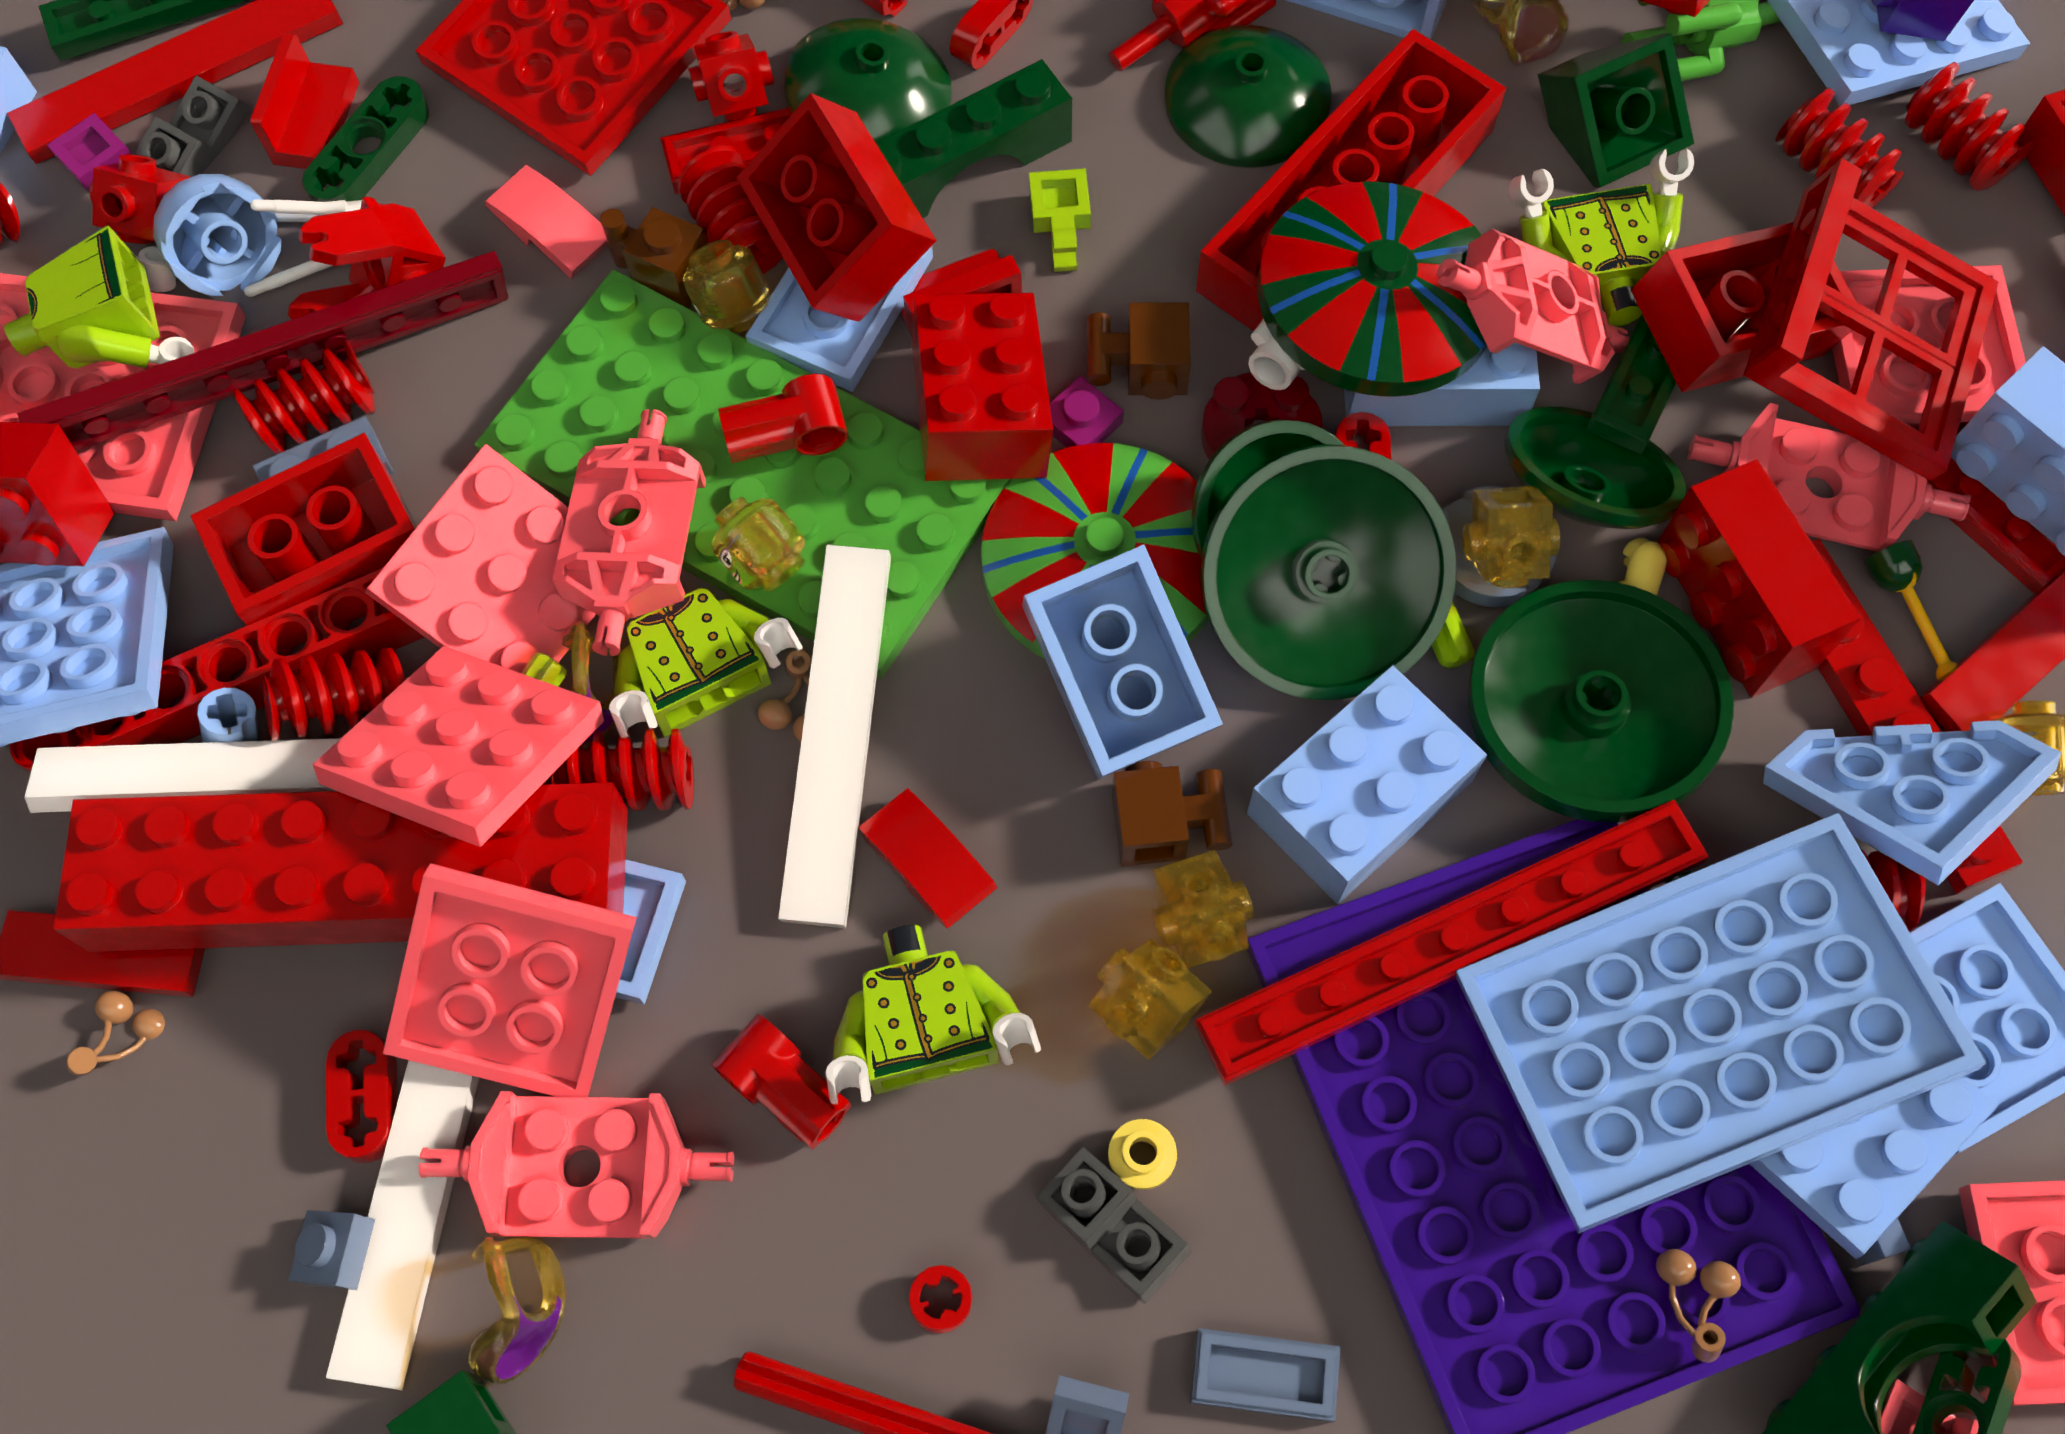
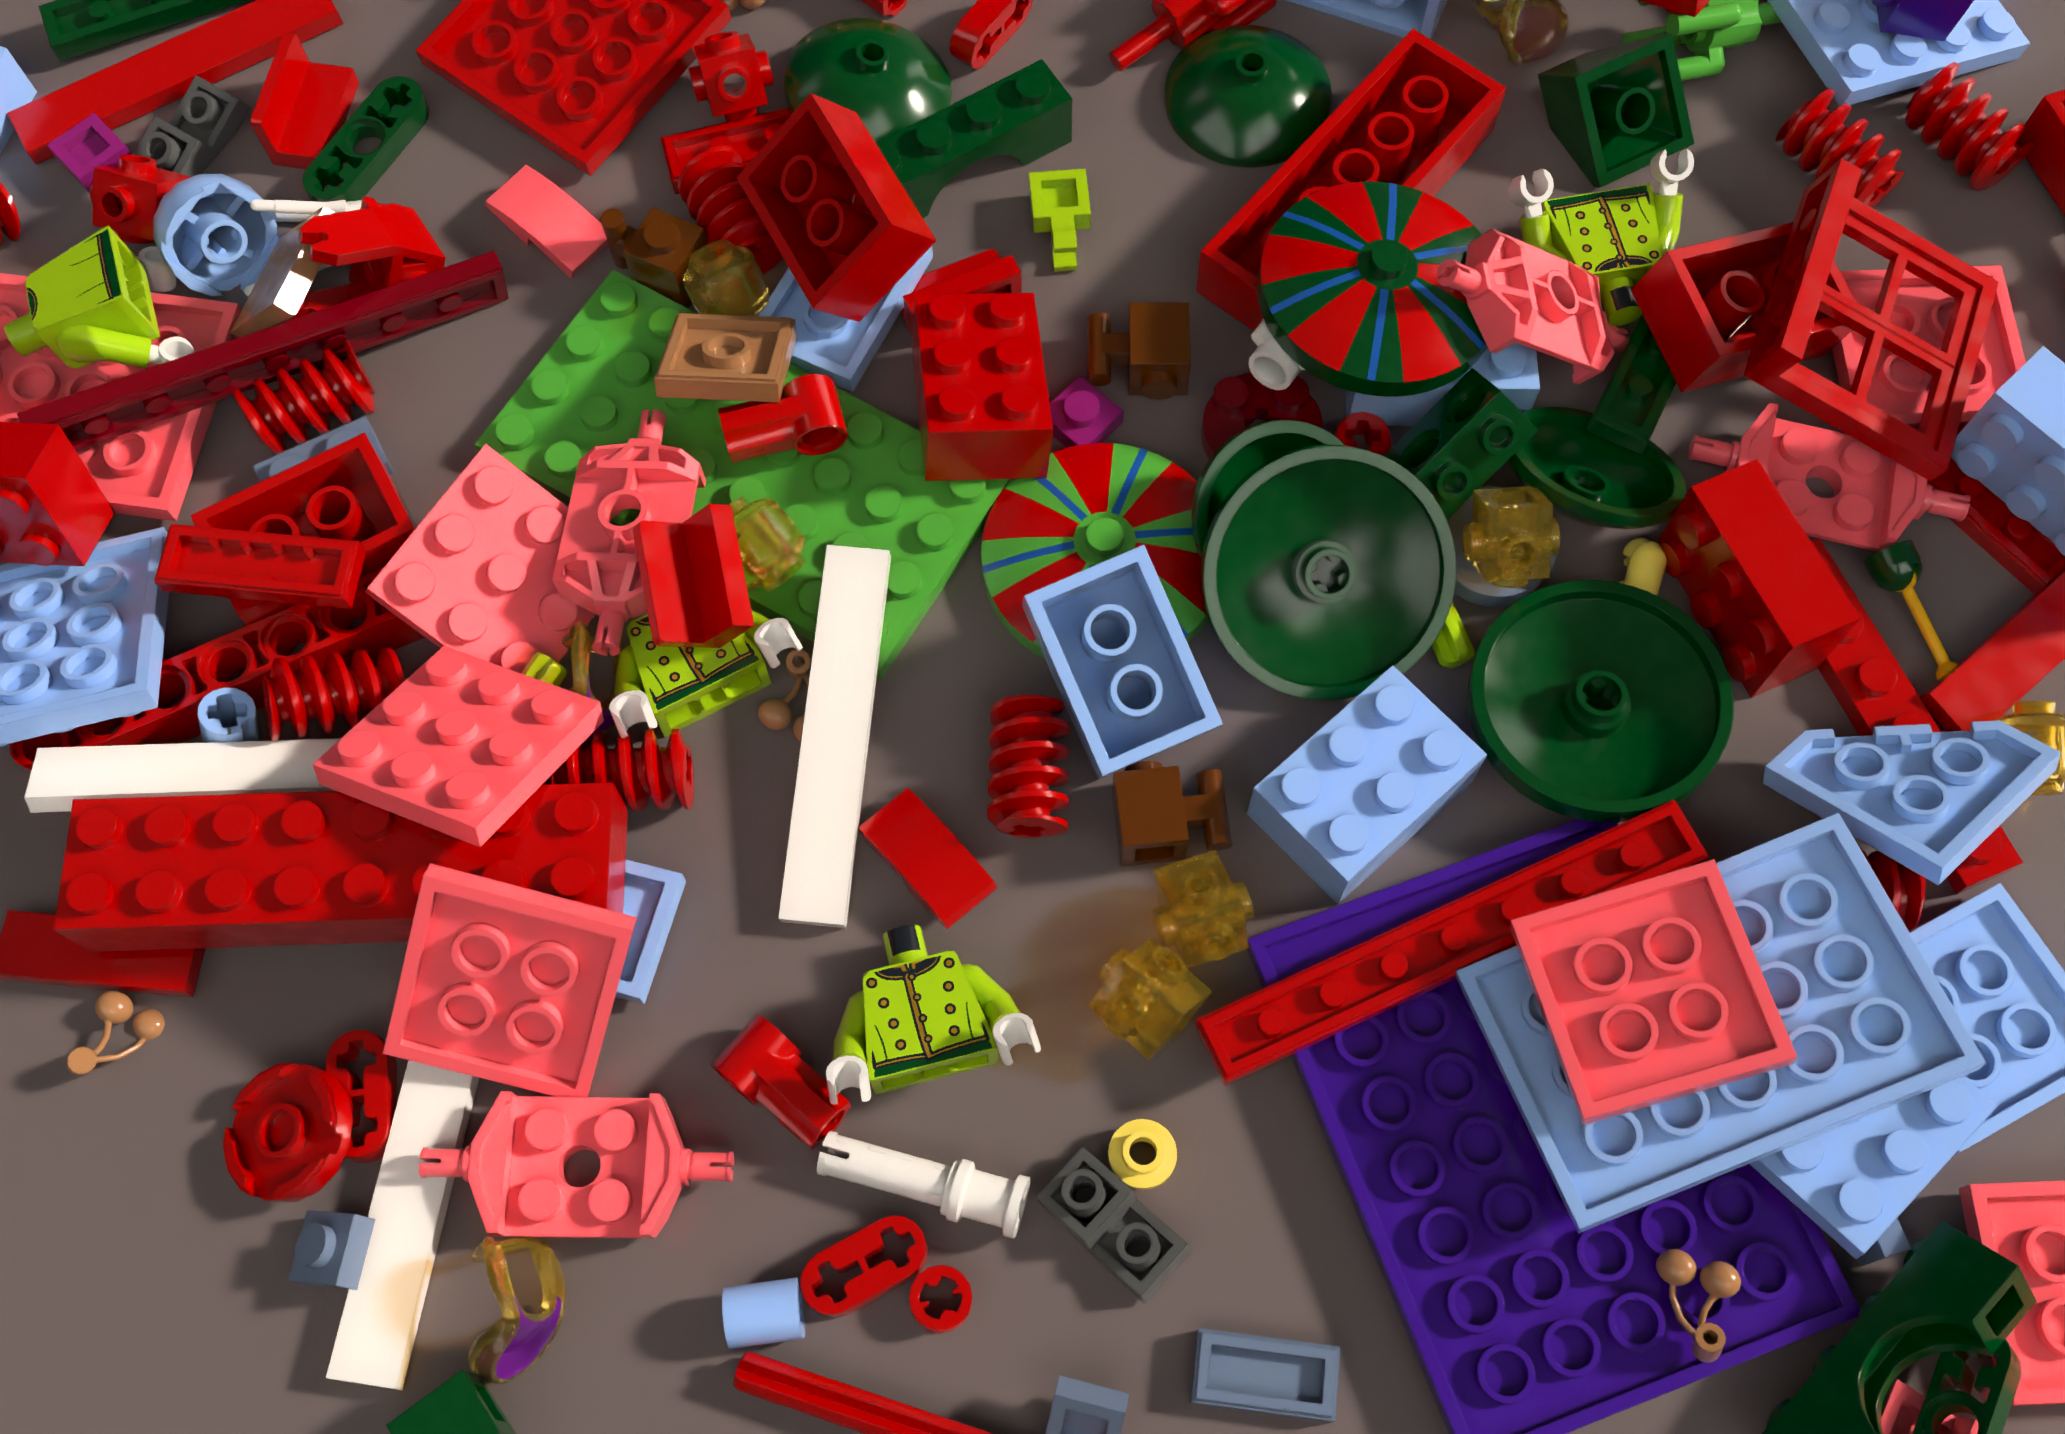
(260, 566): none -> red plate
(280, 284): none -> medium nougat tile
(288, 1133): none -> red tile
(693, 579): none -> red panel
(726, 357): none -> medium nougat tile
(763, 1313): none -> light blue piece
(856, 1251): none -> red beam
(954, 1188): none -> white pin
(1023, 766): none -> red piece
(1462, 440): none -> dark green brick
(1651, 992): none -> coral plate

